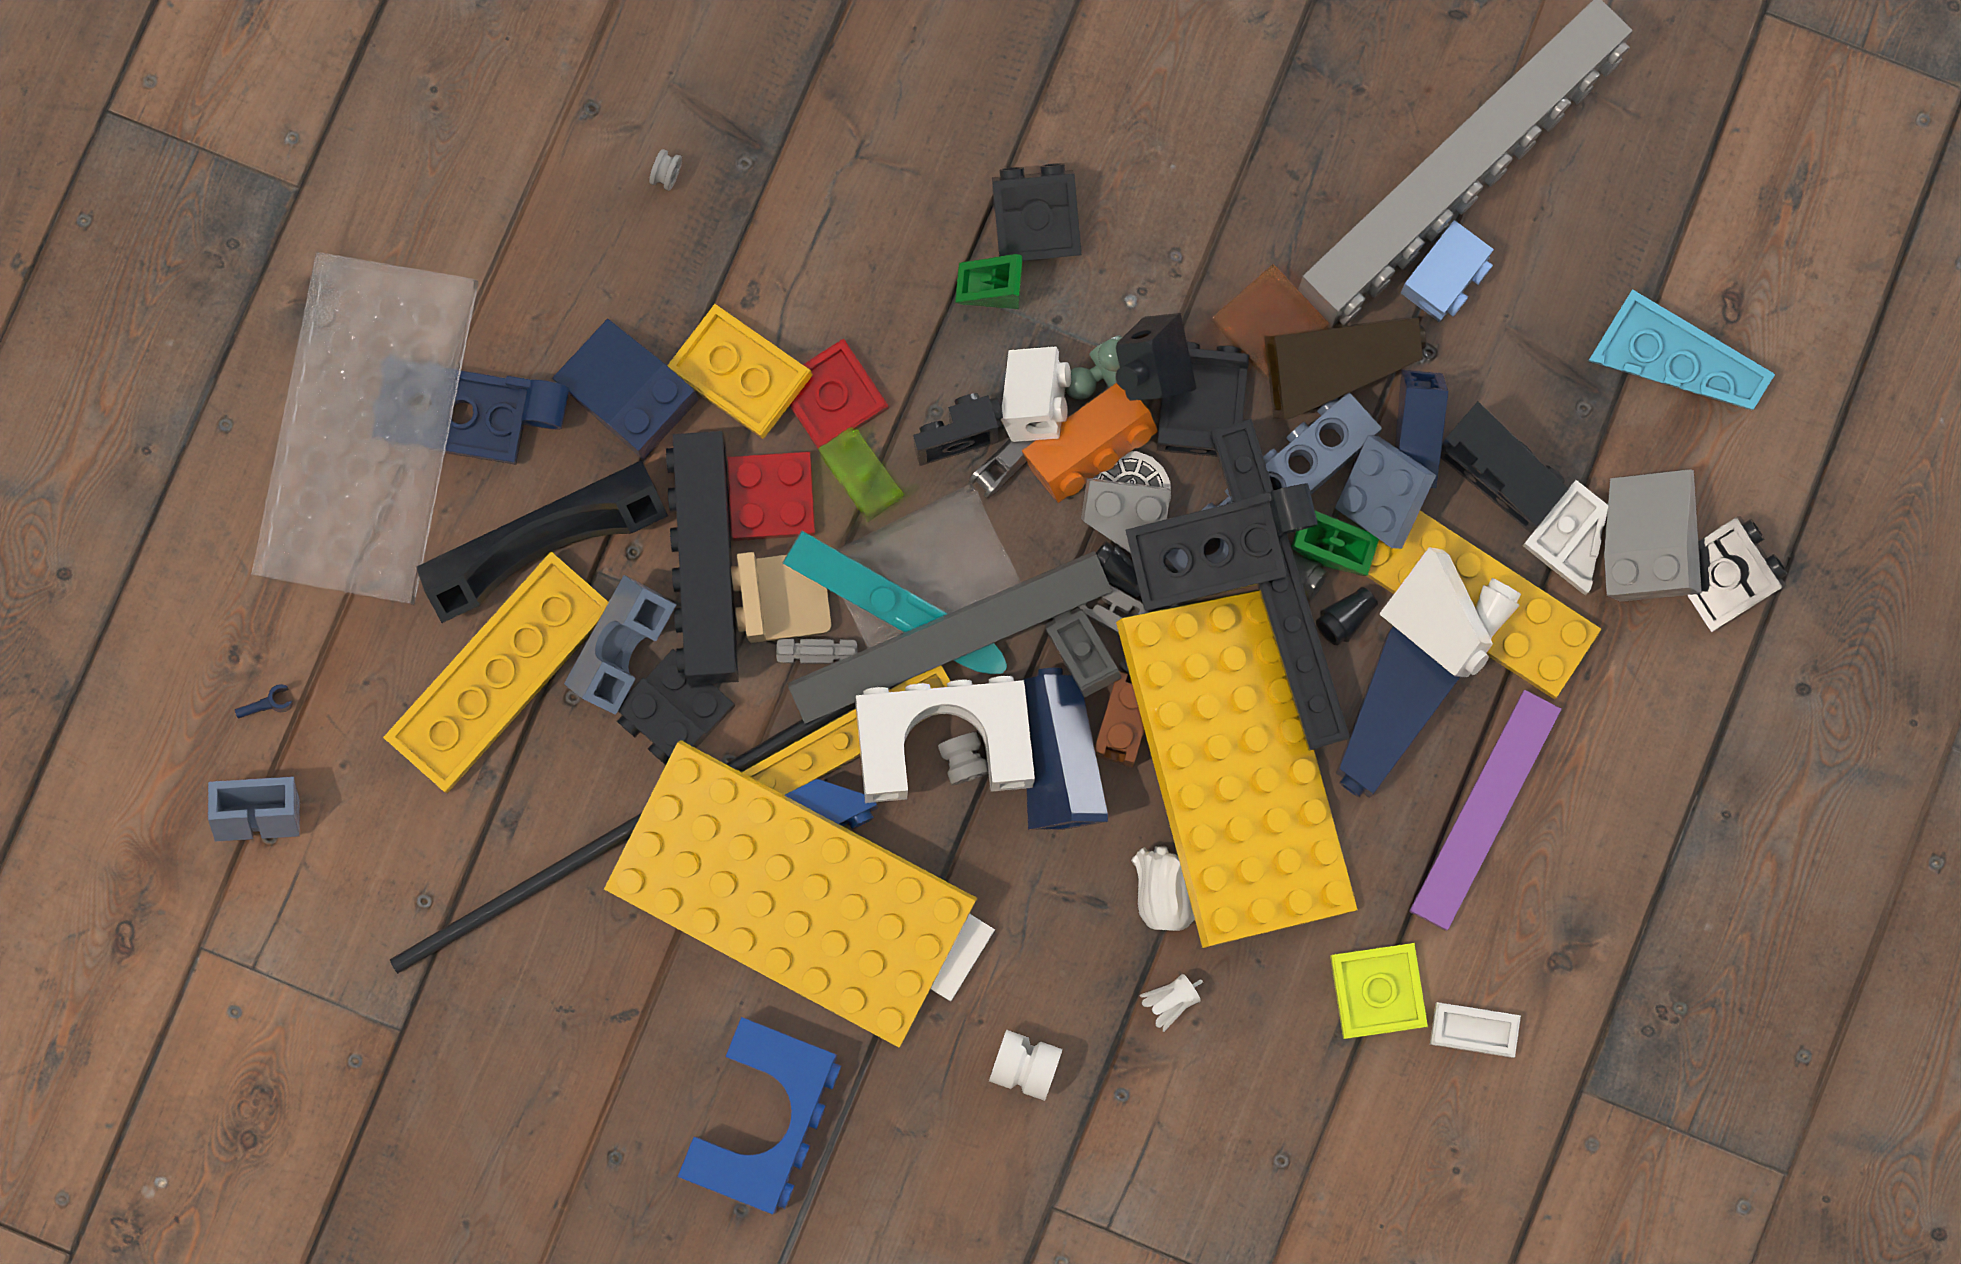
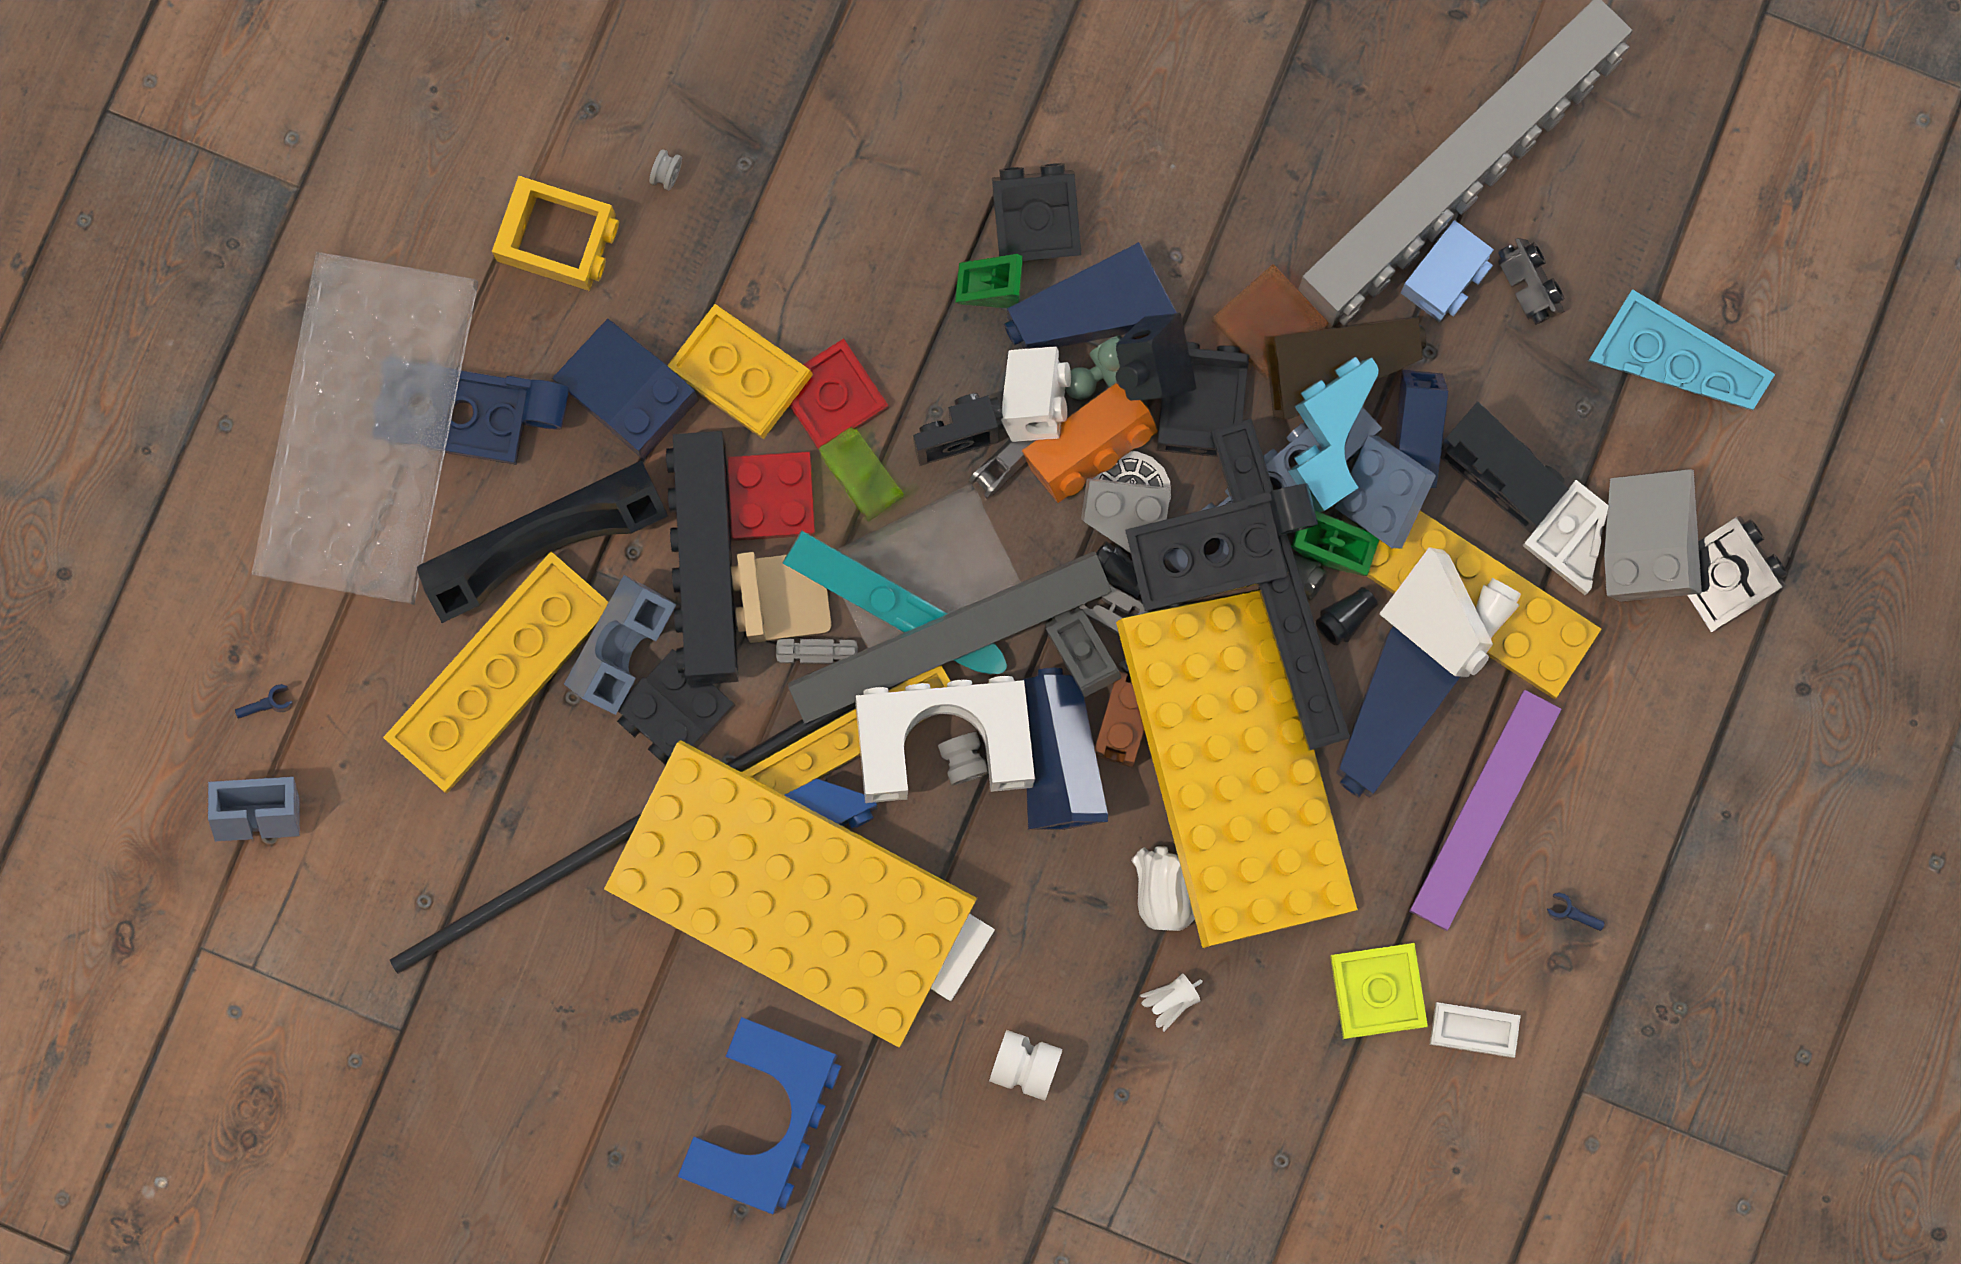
(515, 222): none -> yellow window
(1091, 304): none -> dark blue slope
(1330, 415): none -> medium azure arch
(1526, 265): none -> black hinge
(1575, 914): none -> dark blue hand

